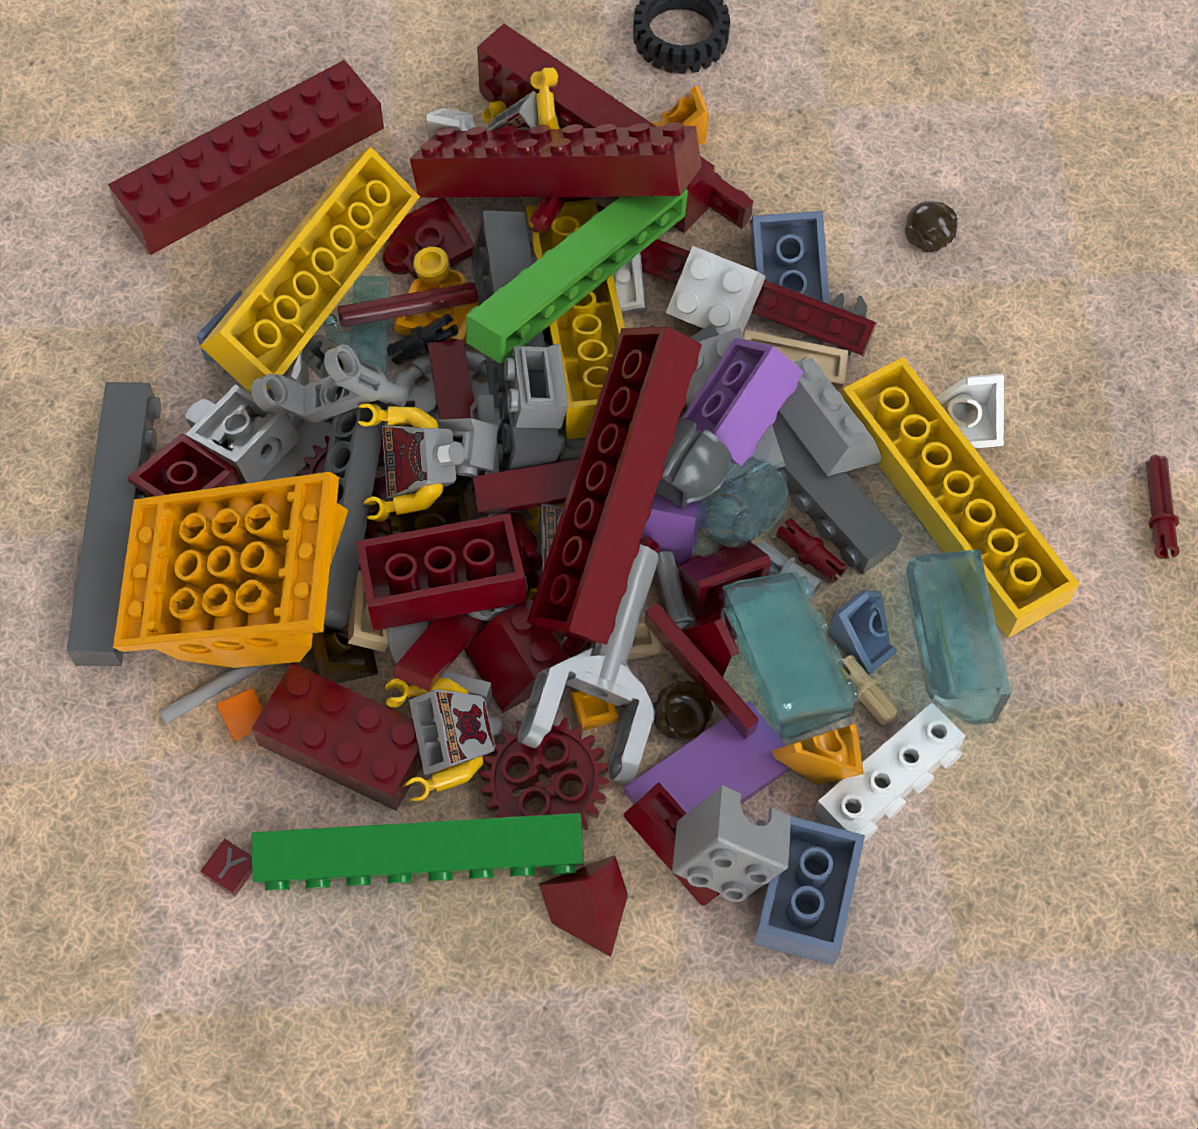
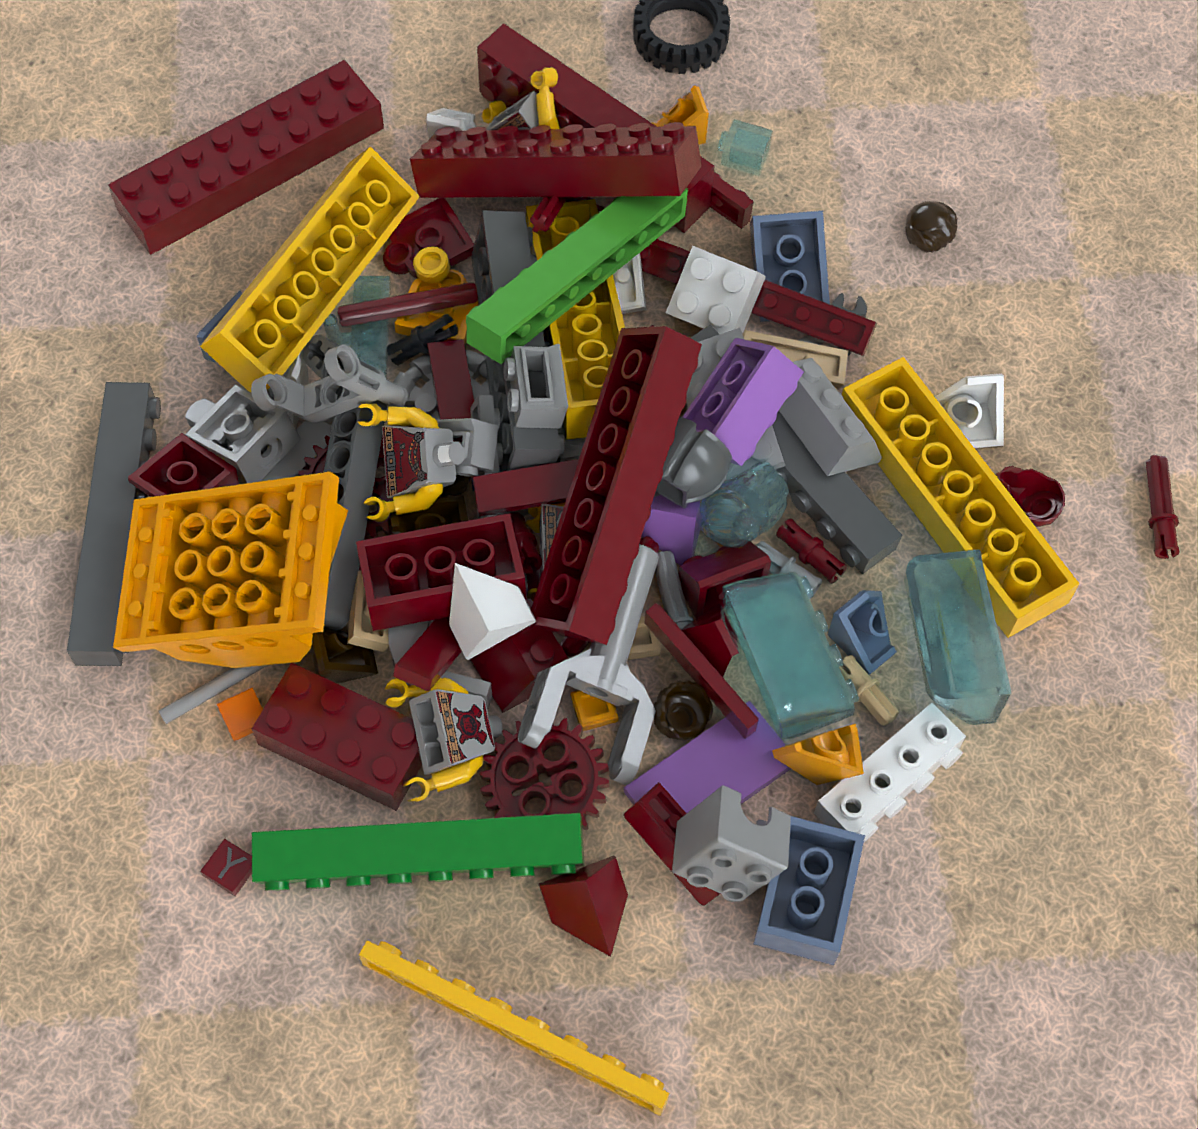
(485, 610): none -> white slope
(529, 1033): none -> yellow plate
(745, 147): none -> clear light blue brick
(1035, 493): none -> dark red hair

